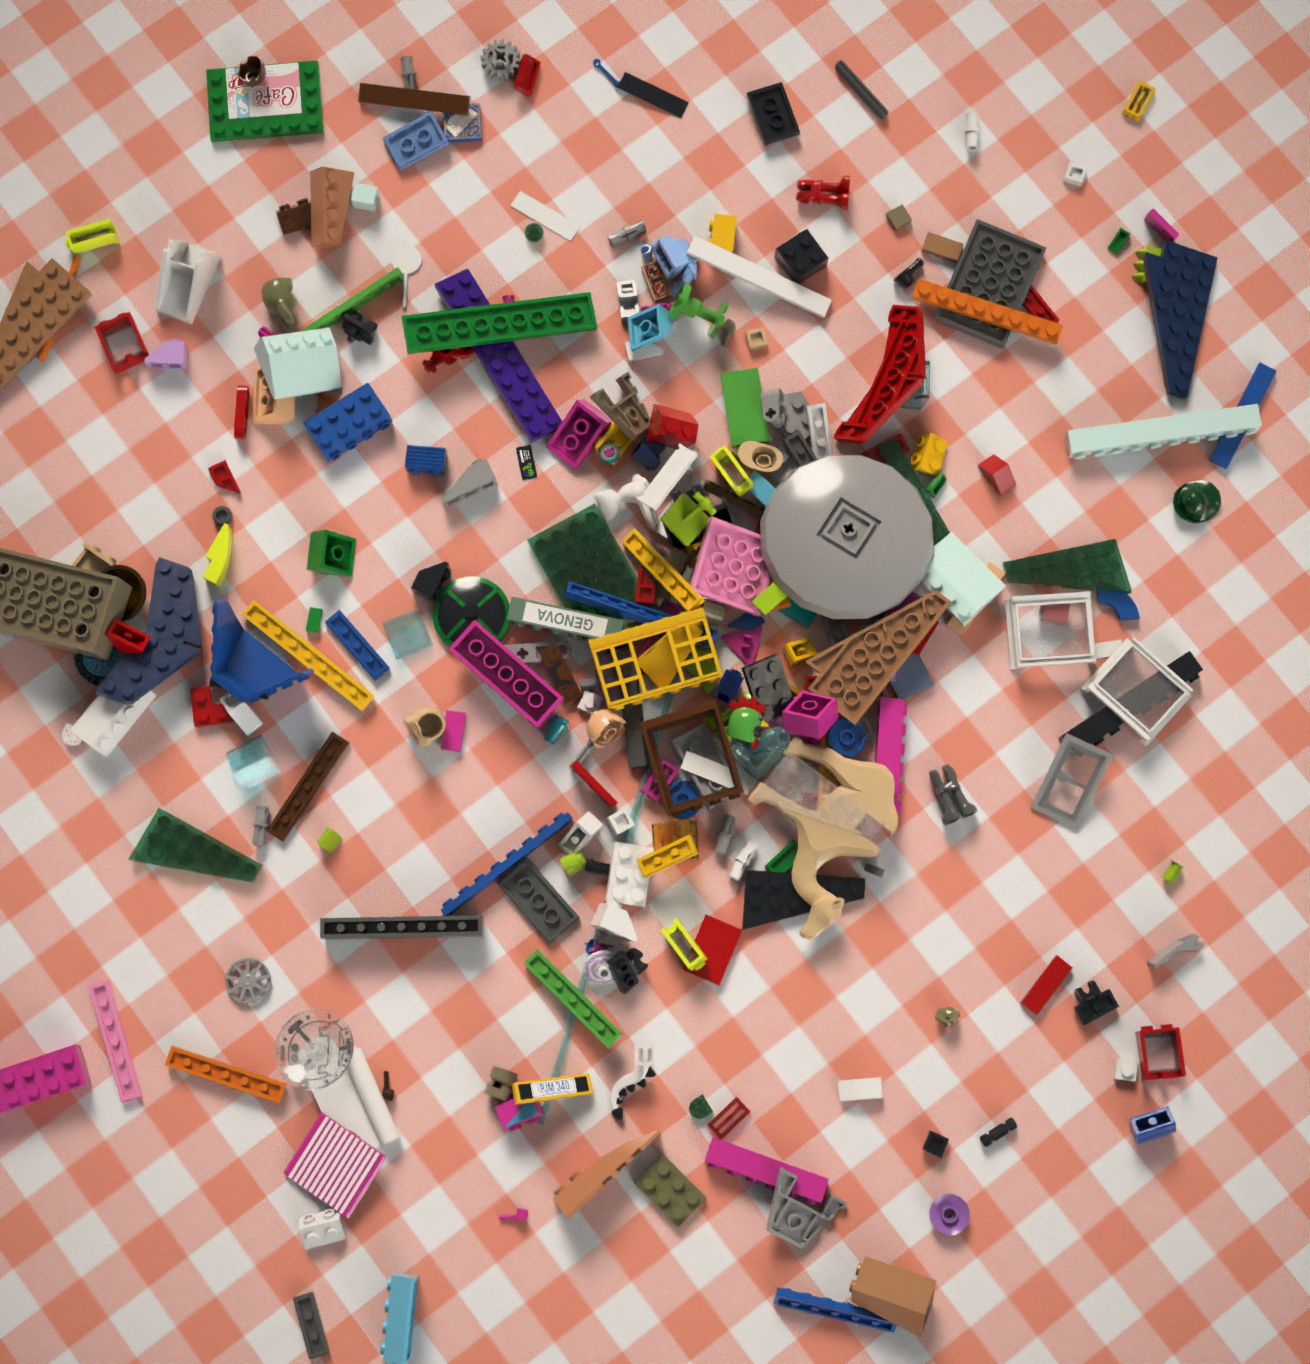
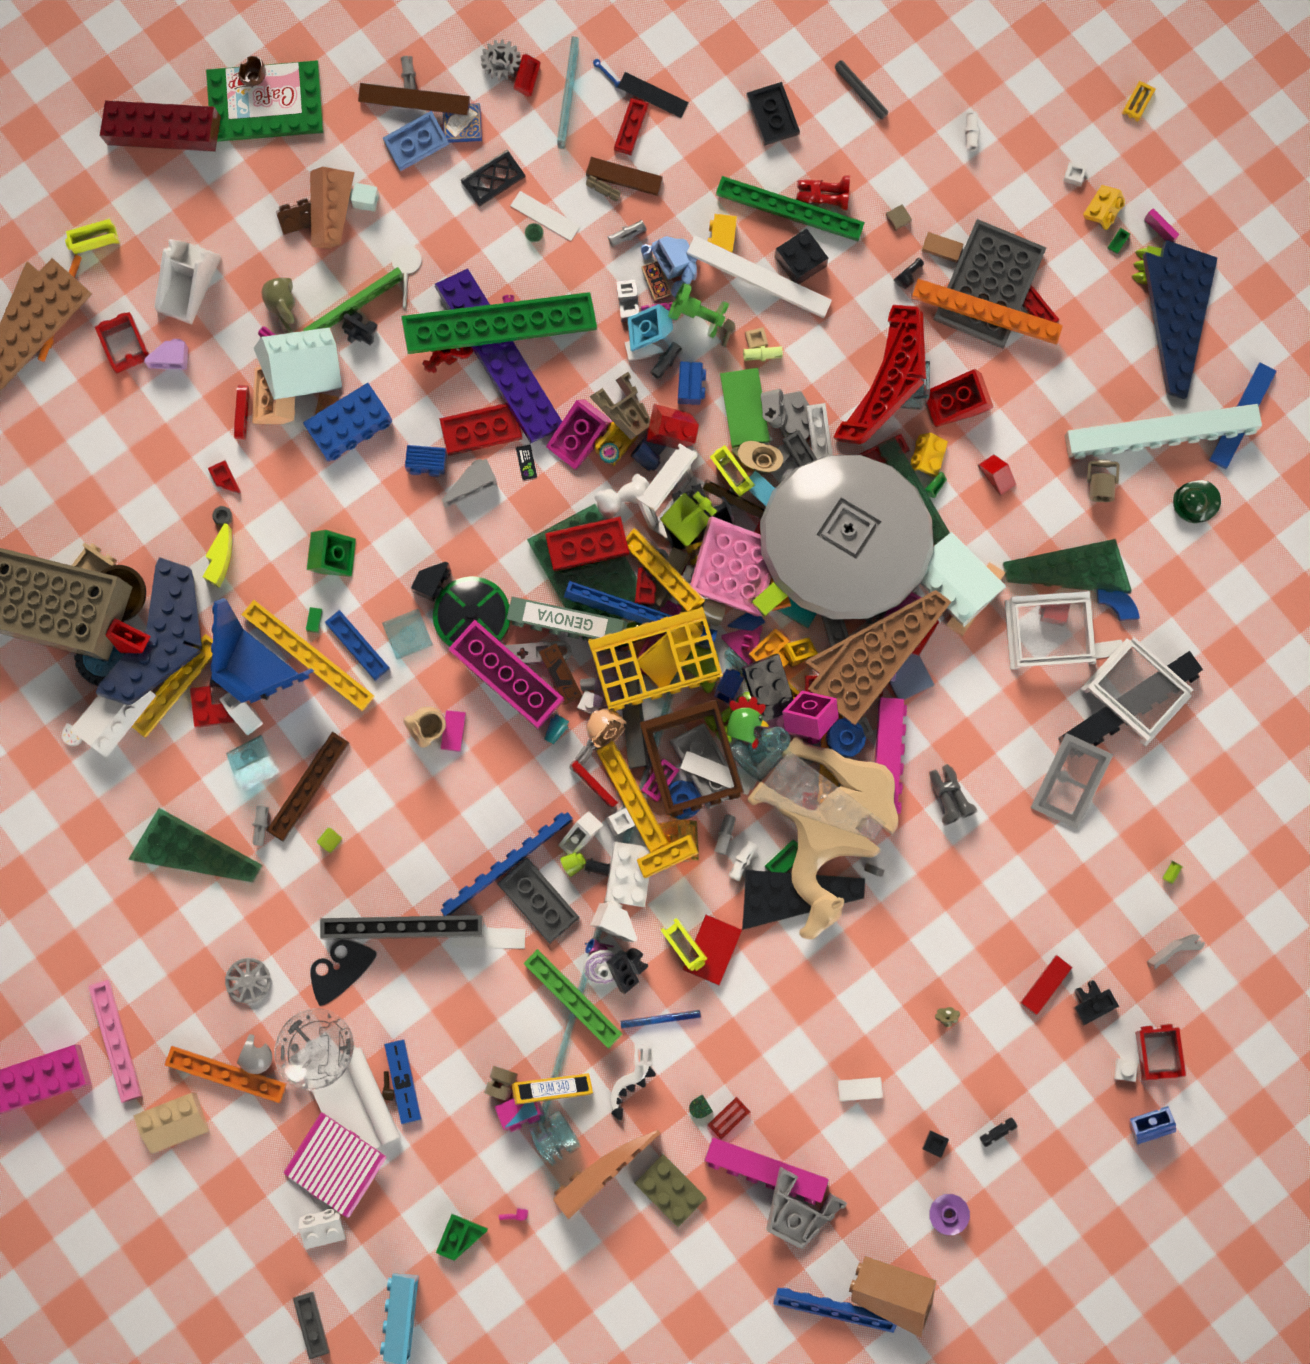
(160, 125): none -> dark red brick
(171, 1122): none -> tan slope
(173, 689): none -> yellow plate
(254, 1059): none -> light grey helmet
(351, 968): none -> black piece
(402, 1081): none -> blue tile
(459, 1236): none -> green wing
(479, 429): none -> red tile
(493, 192): none -> black window
(494, 938): none -> white sticker
(555, 1138): none -> clear light blue wheel
(568, 93): none -> clear light blue tile
(587, 544): none -> red tile
(603, 188): none -> dark tan axle
(624, 176): none -> reddish brown tile
(631, 126): none -> red tile
(632, 797): none -> yellow tile
(660, 1019): none -> clear blue bar
(666, 360): none -> dark grey pin
(690, 383): none -> blue brick
(734, 659): none -> clear light blue tile
(762, 353): none -> yellowish green pin
(770, 645): none -> light orange hinge
(790, 208): none -> green plate
(959, 398): none -> red slope
(1102, 484): none -> dark tan piece
(1105, 206): none -> yellow bracket

